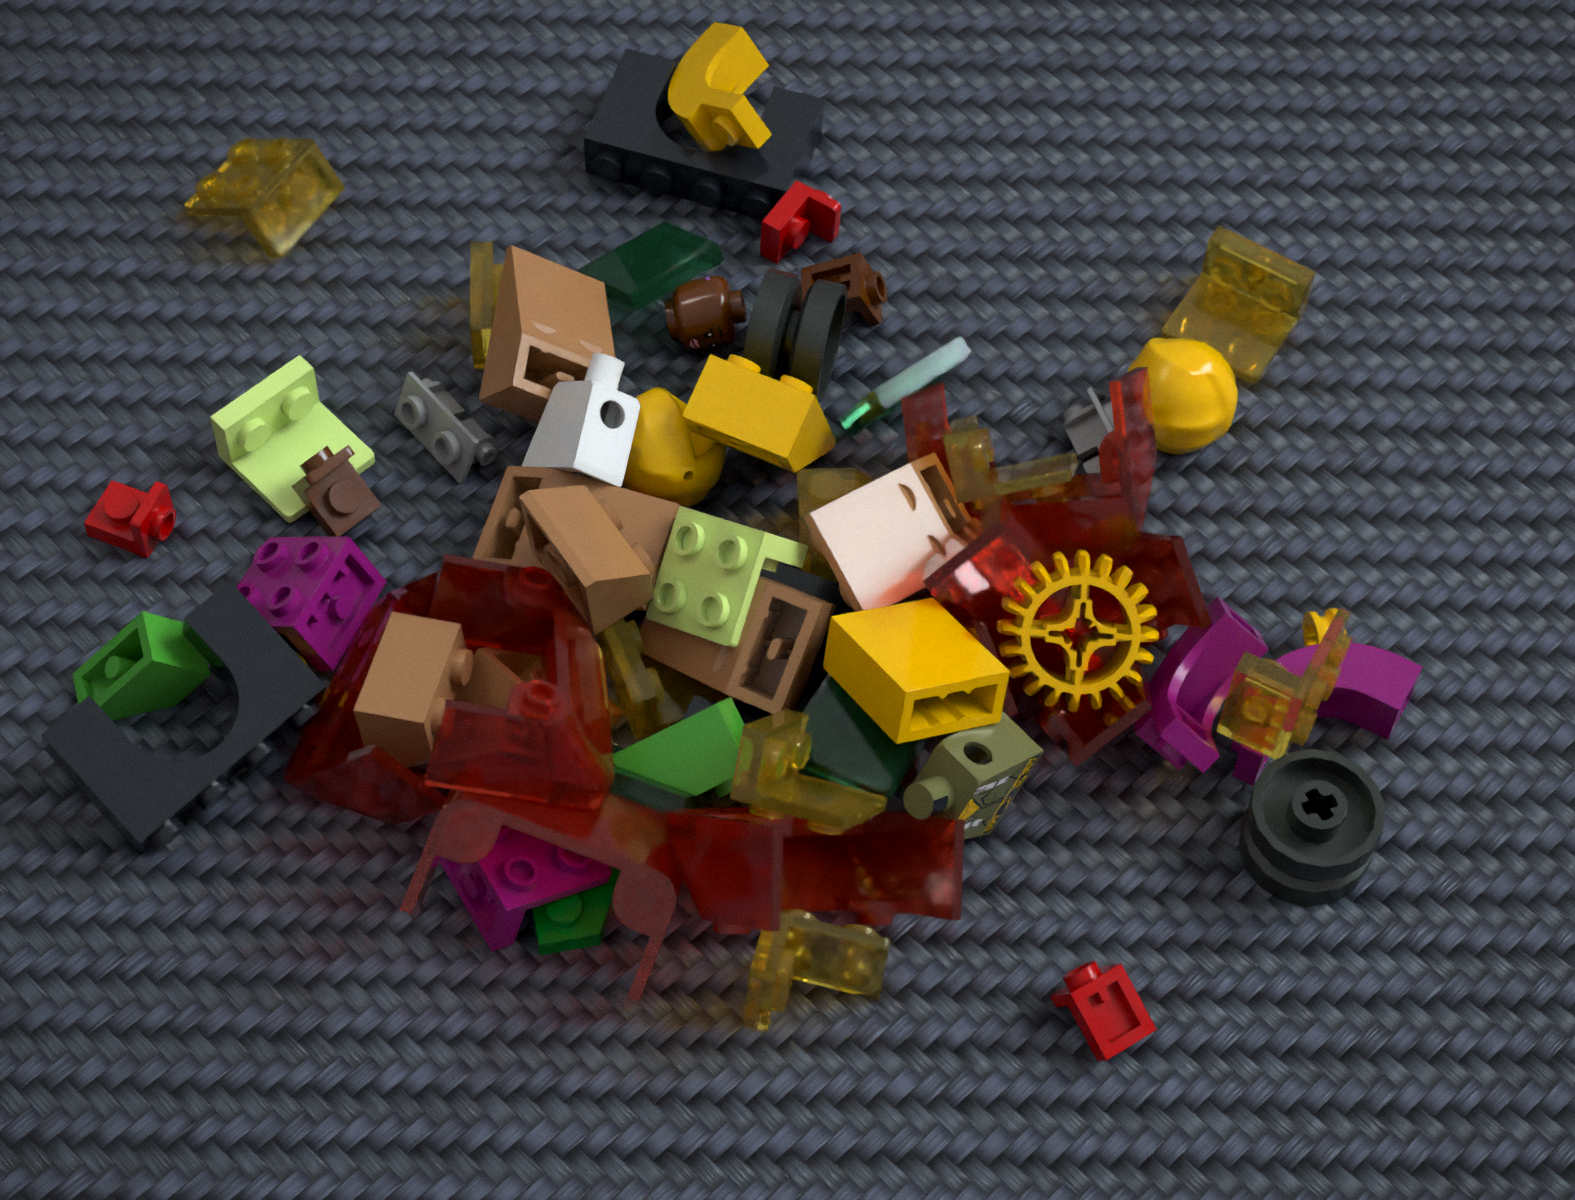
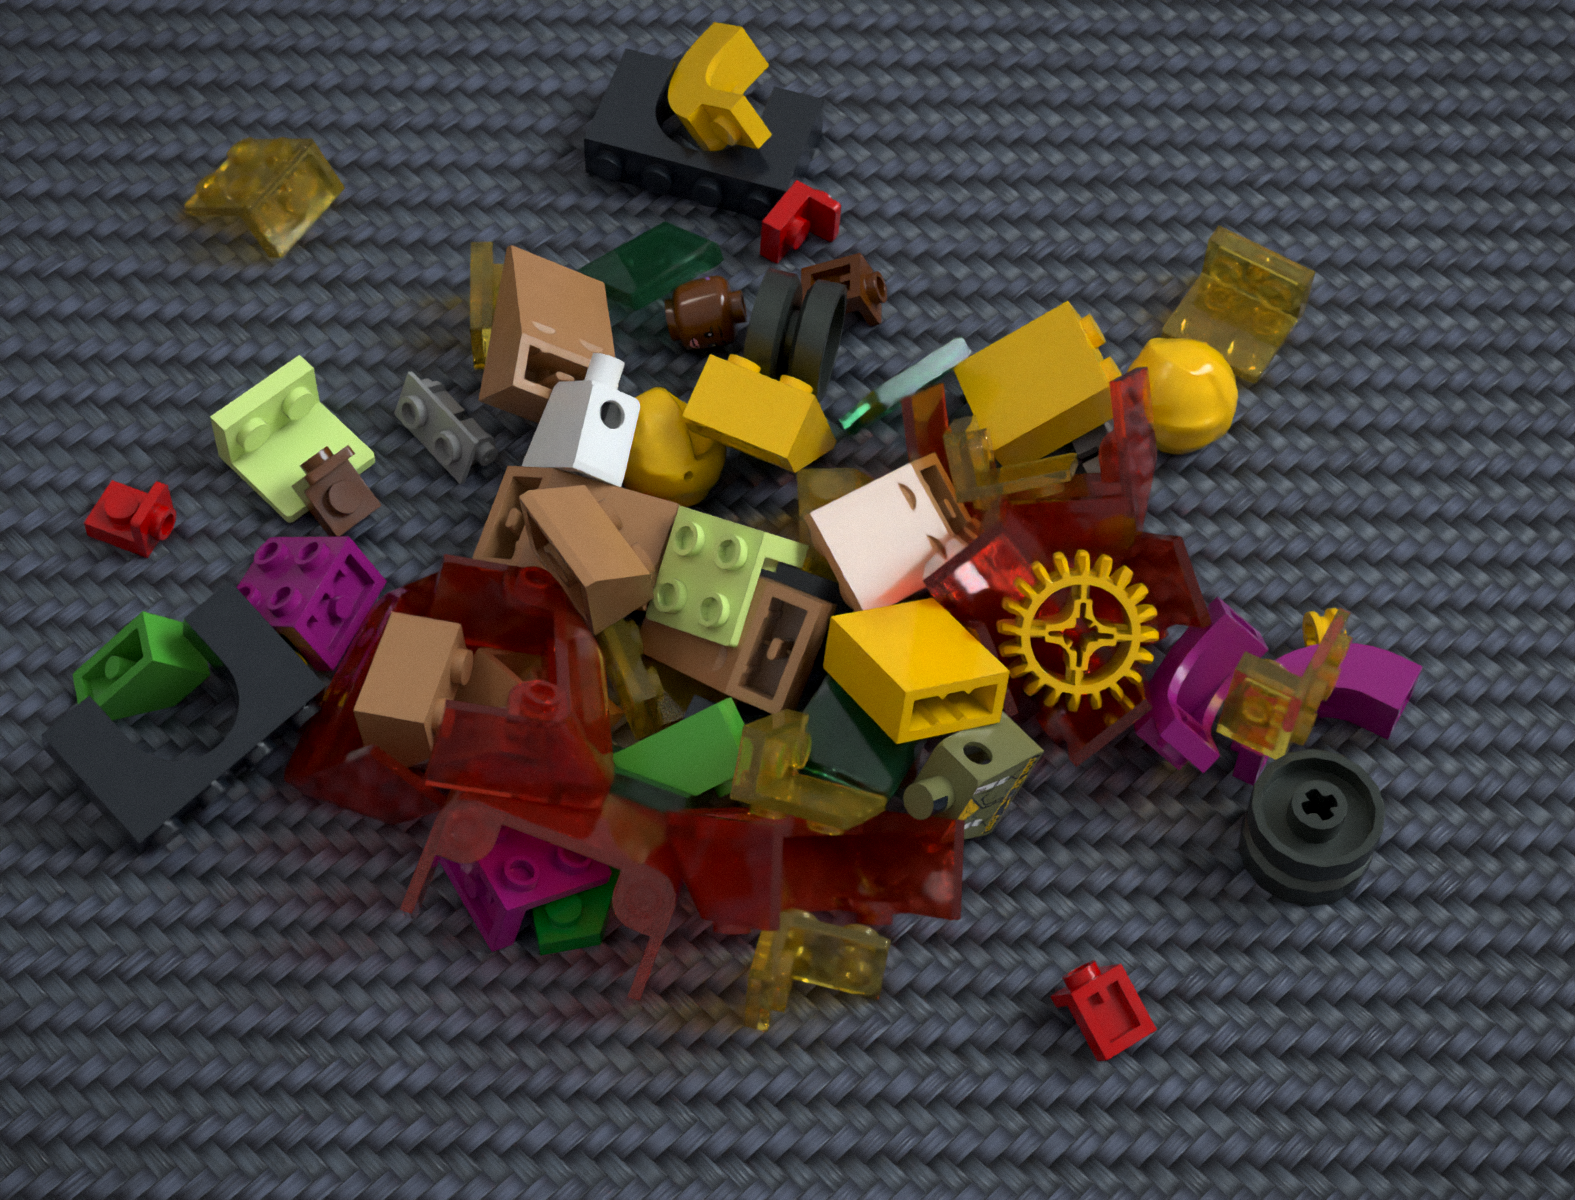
(1040, 385): none -> yellow brick

